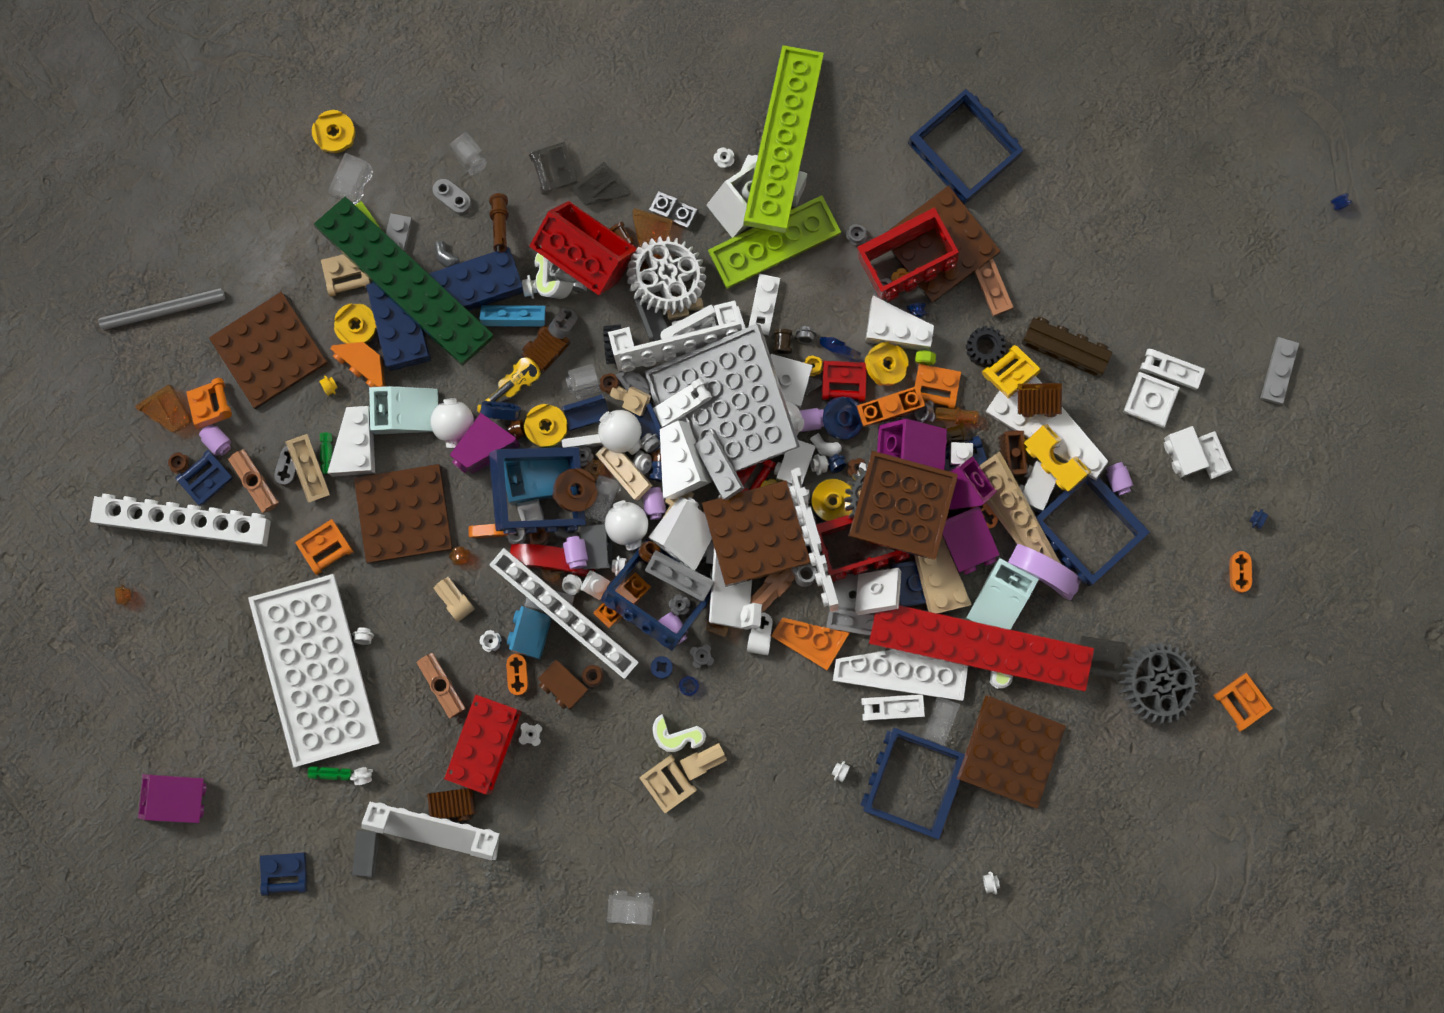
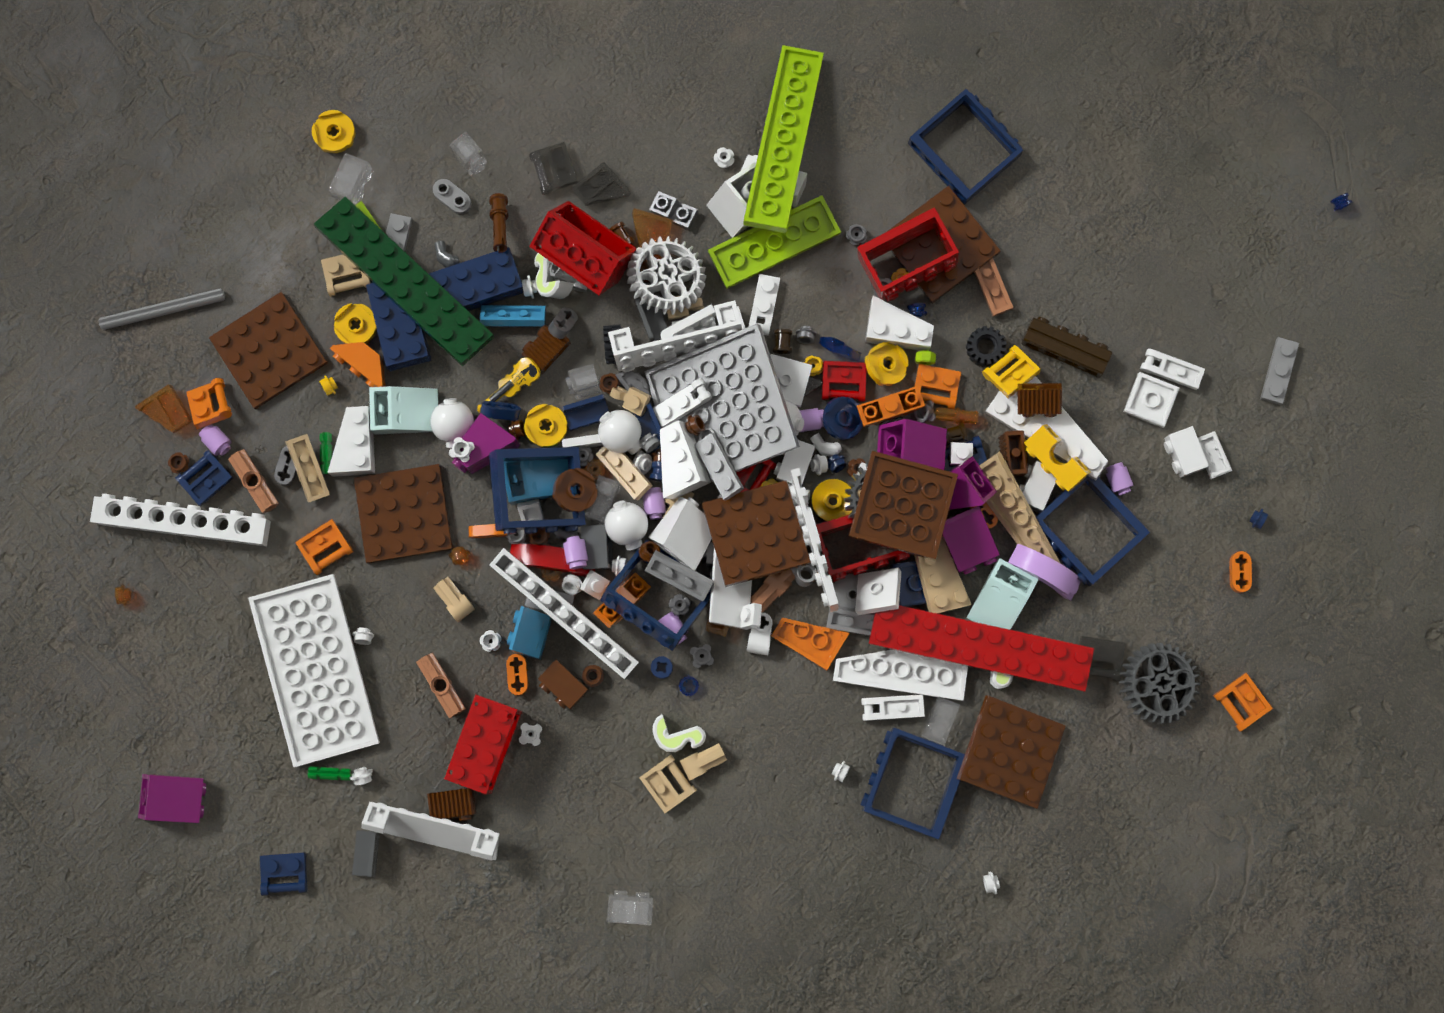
(460, 443): none -> white plate
(695, 425): none -> reddish brown plate

